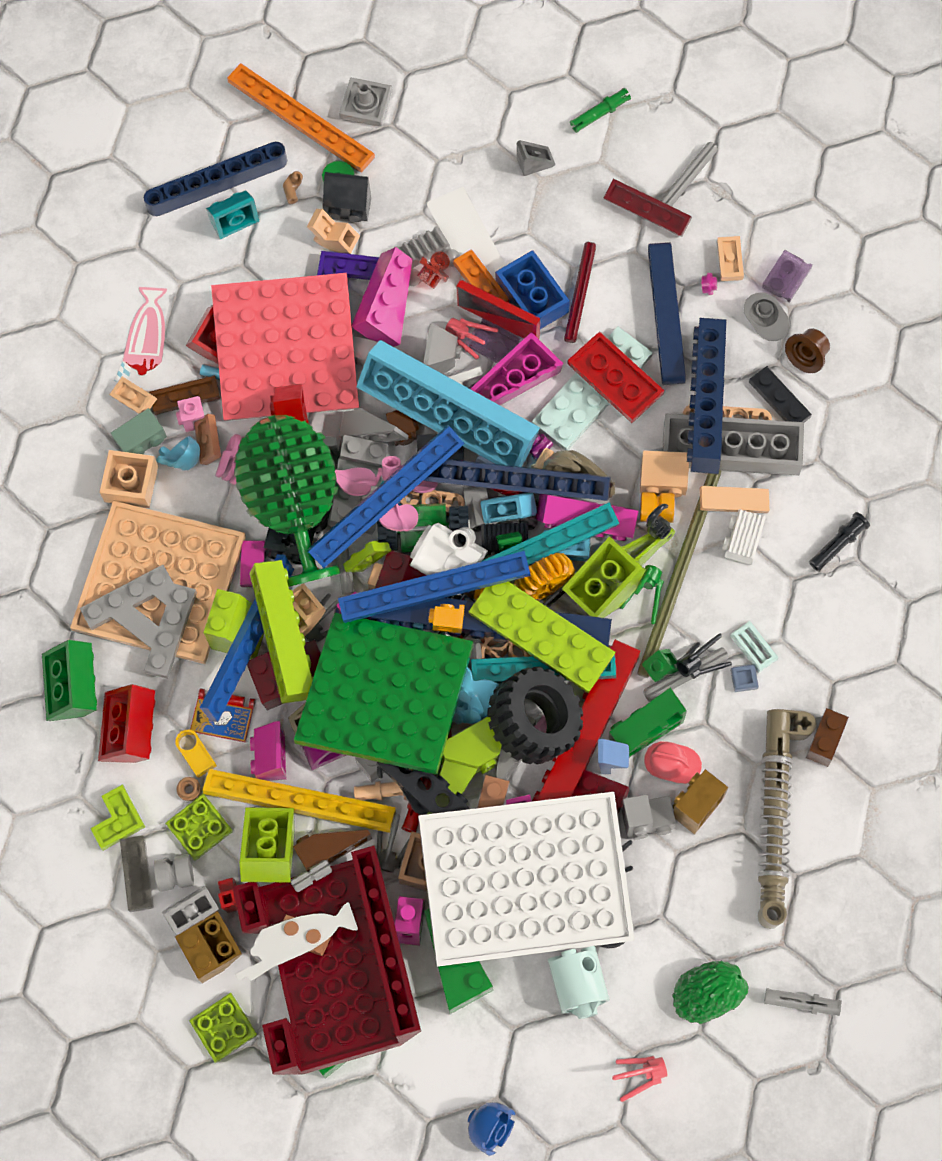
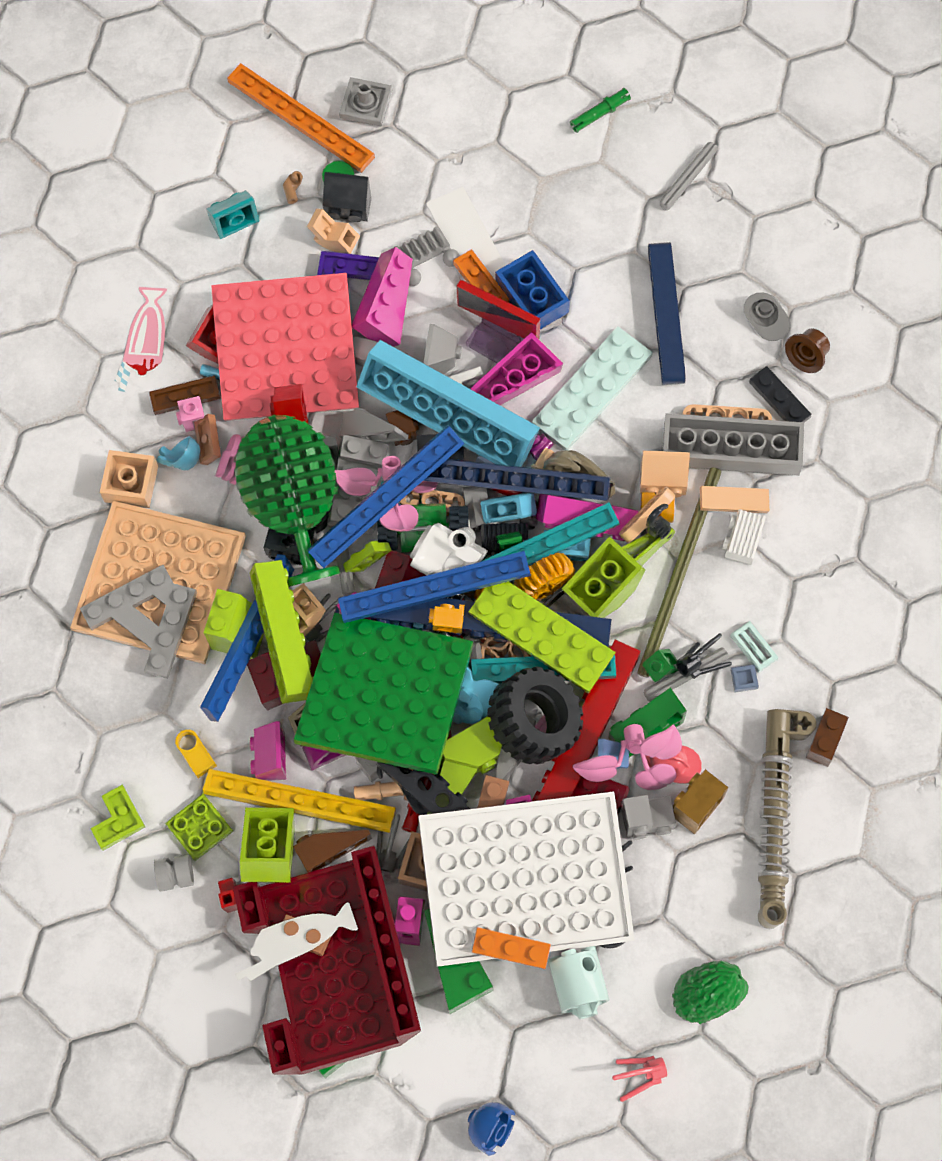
(69, 681): green slope -> none
(127, 724): red slope -> none
(132, 396): light nougat plate -> none
(136, 873): clear smoke plate -> none
(139, 433): sand green brick -> none
(185, 782): medium nougat plate -> none
(190, 910): light grey brick -> none
(208, 947): pearl gold slope -> none
(210, 187): dark blue beam -> none
(223, 1027): lime tile -> none
(233, 722): piece -> none
(251, 553): dark pink tile -> none
(316, 872): light grey piece -> none
(374, 575): light nougat tile -> none
(433, 271): clear red hips -> none
(460, 329): coral plant -> none
(511, 948): none -> orange plate
(533, 157): flat silver slope -> none
(580, 292): dark red axle -> none
(615, 377): red plate -> none
(639, 521): none -> light nougat beam
(647, 207): dark red plate -> none
(650, 579): green plant -> none
(662, 745): none -> bright pink plant
(708, 396): dark blue brick -> none
(709, 284): dark pink plate -> none
(730, 258): light nougat plate -> none
(787, 276): clear purple plate -> none
(832, 1006): light grey pin -> none
(845, 535): black pin -> none

